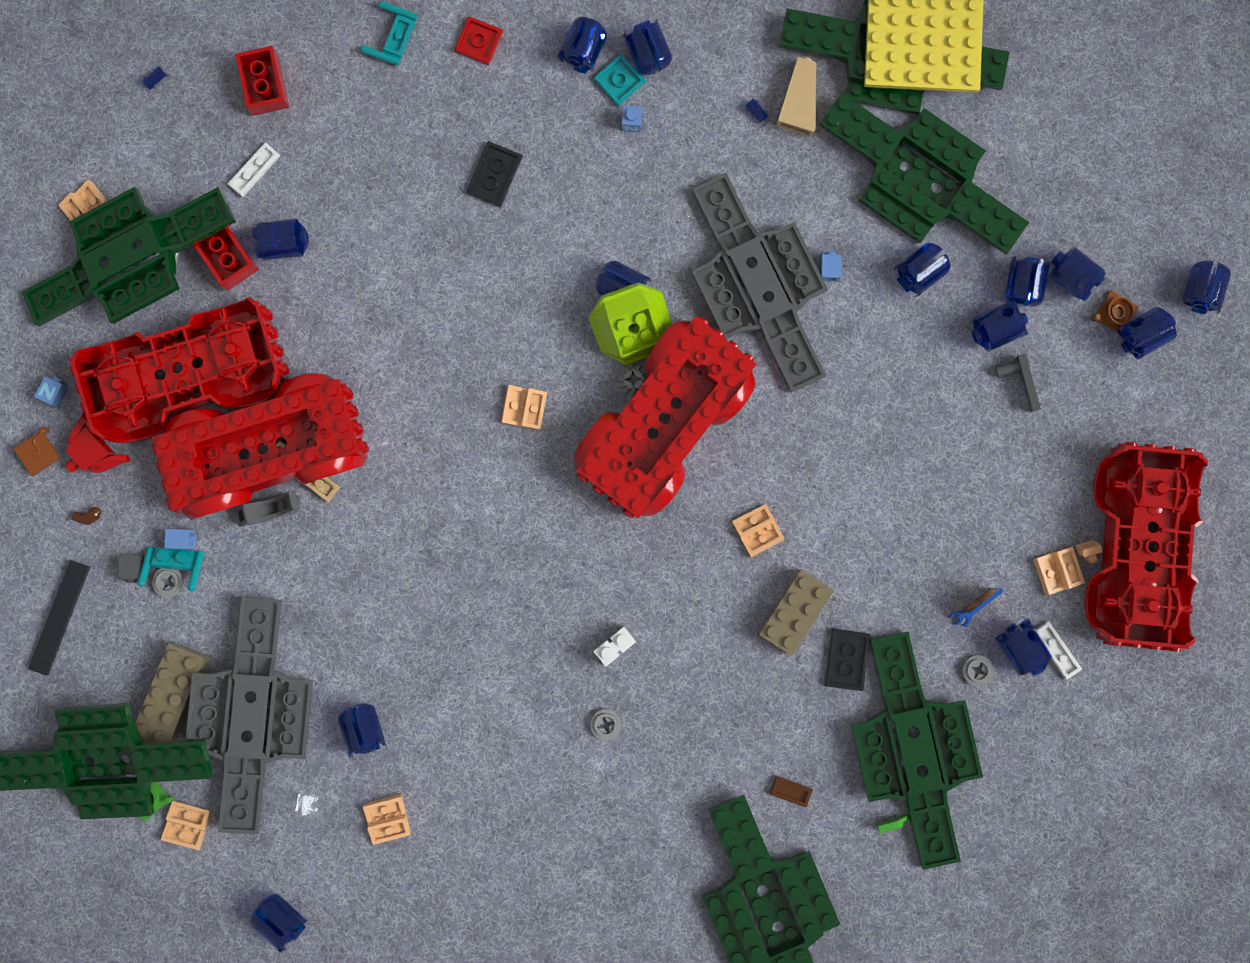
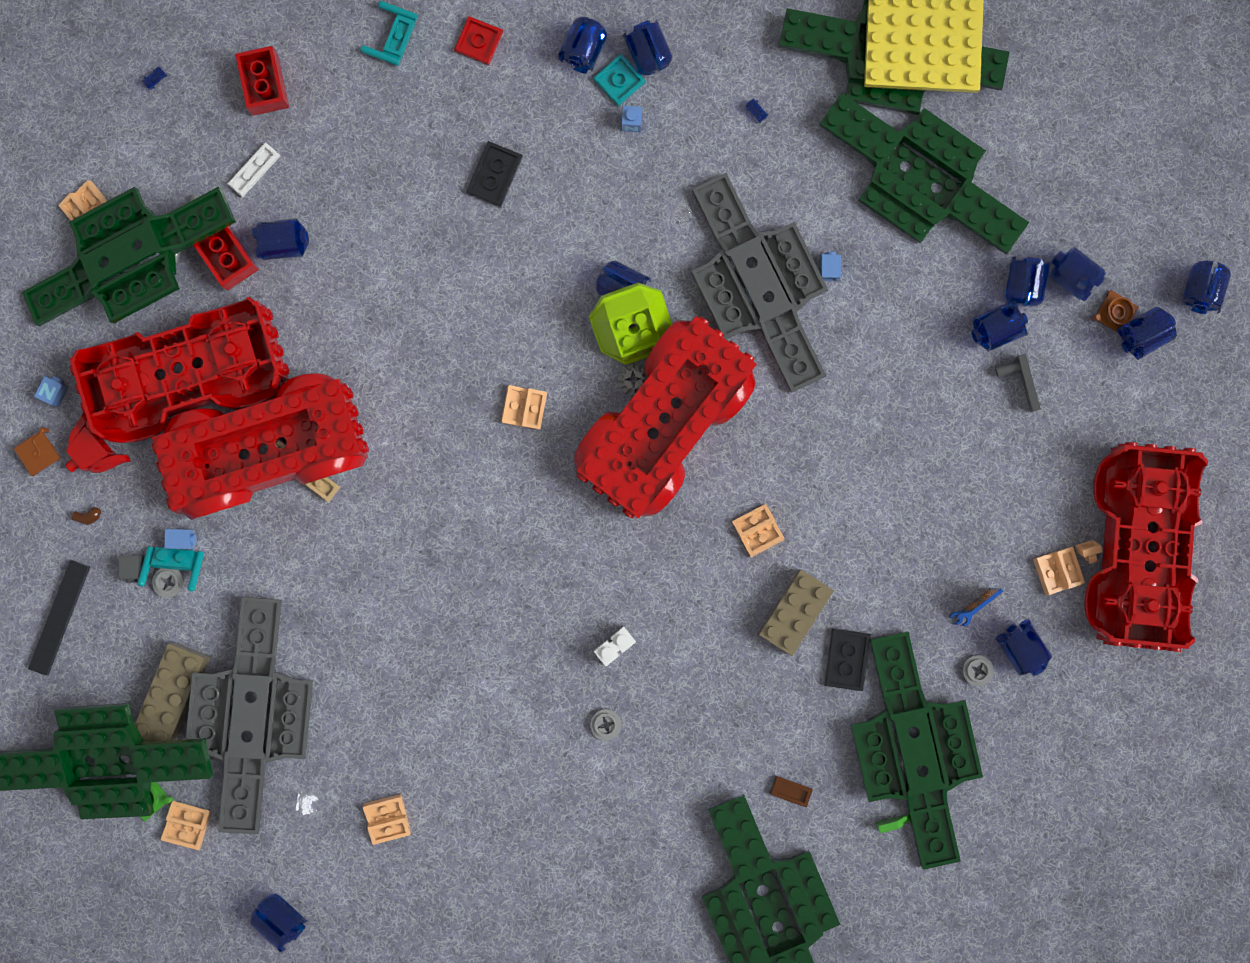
(267, 509): dark grey arch -> none
(361, 729): clear blue cylinder -> none
(799, 105): tan slope -> none
(918, 282): clear blue cylinder -> none
(1060, 653): white tile -> none

